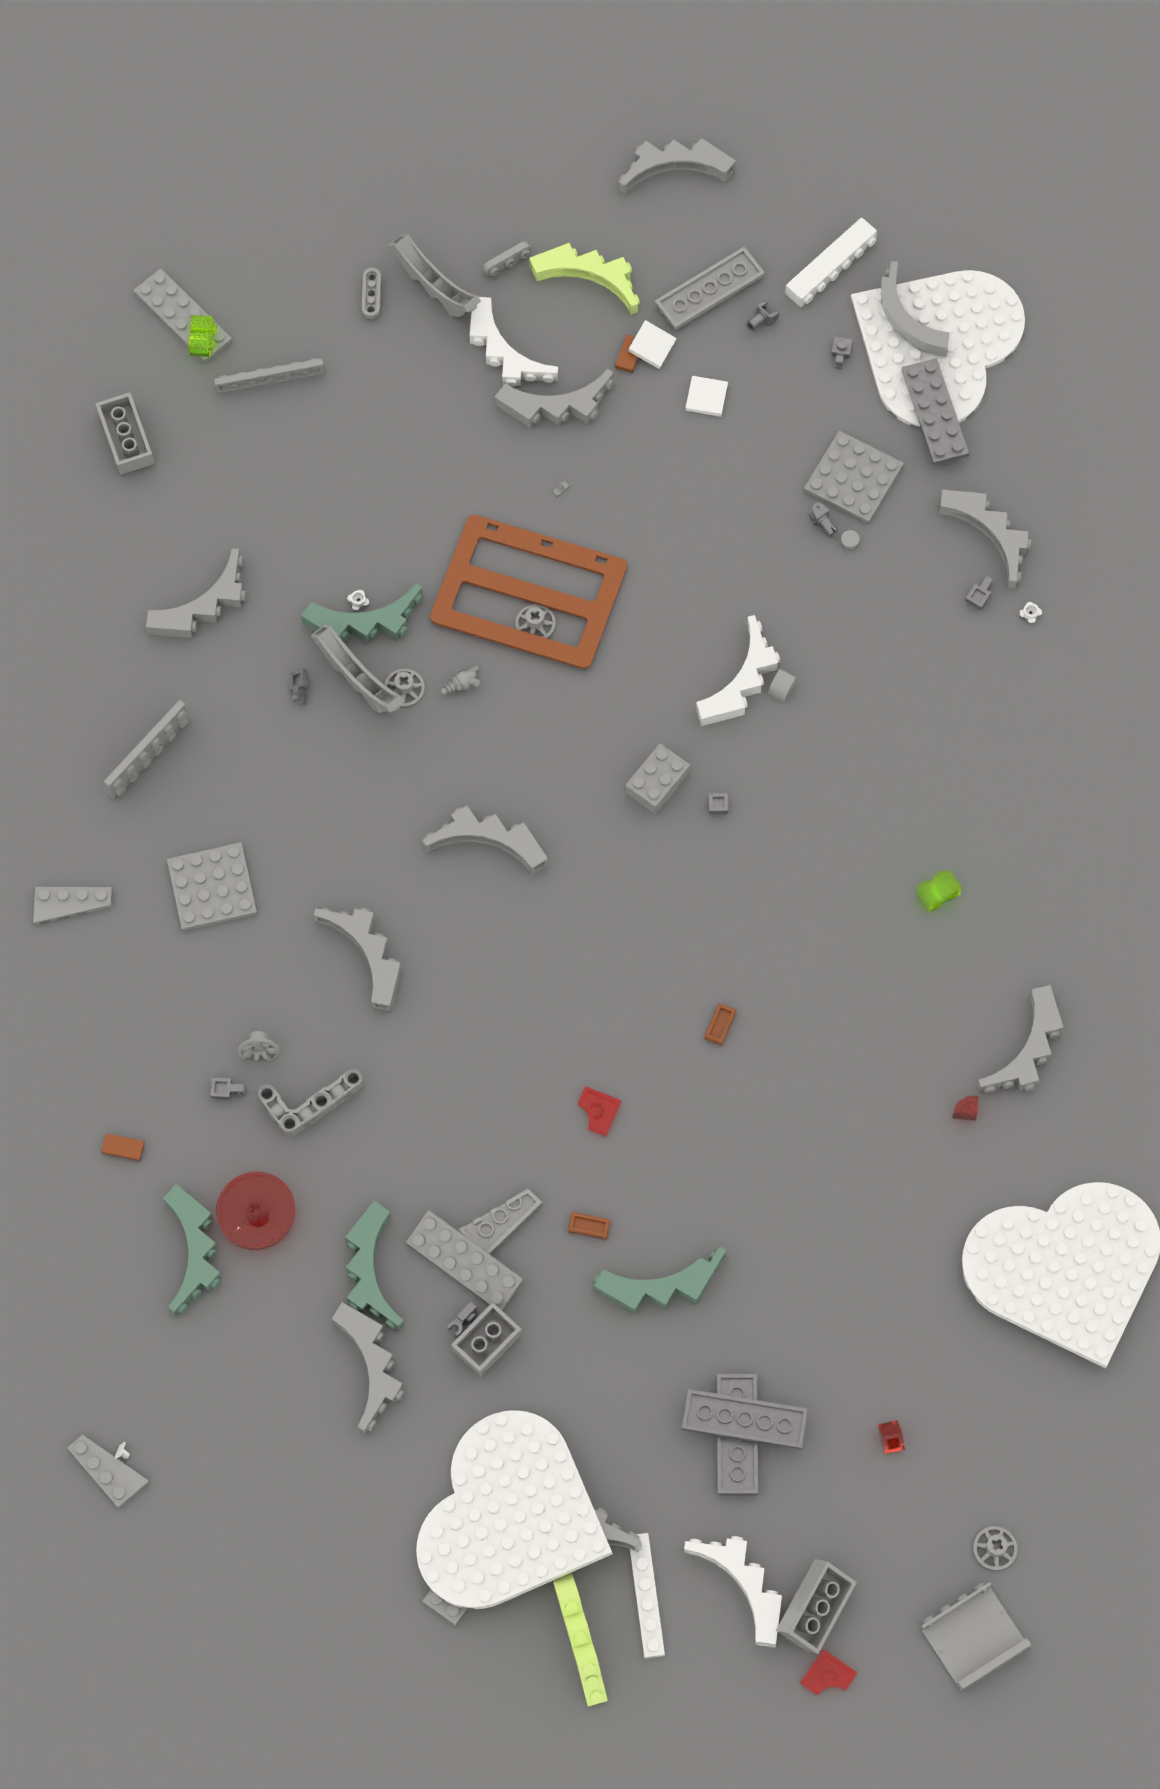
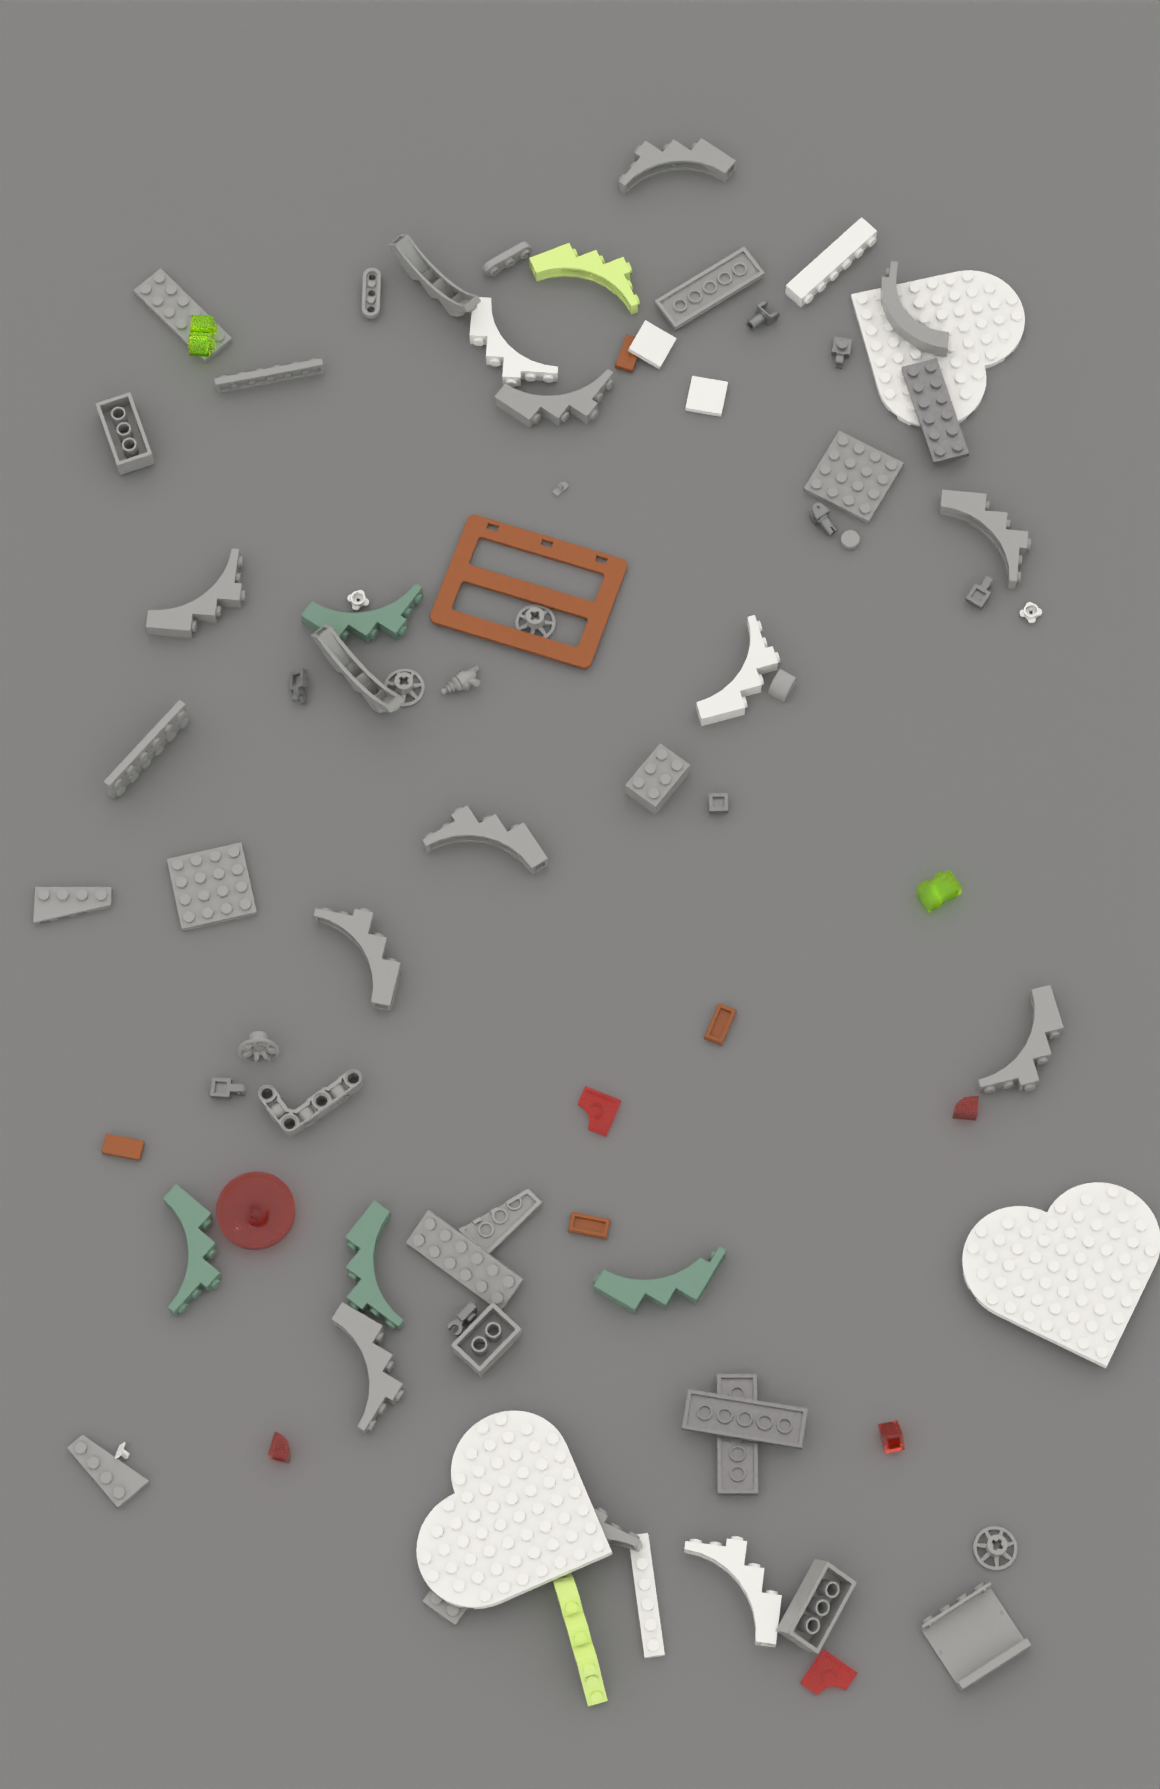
(279, 1449): none -> clear red brick

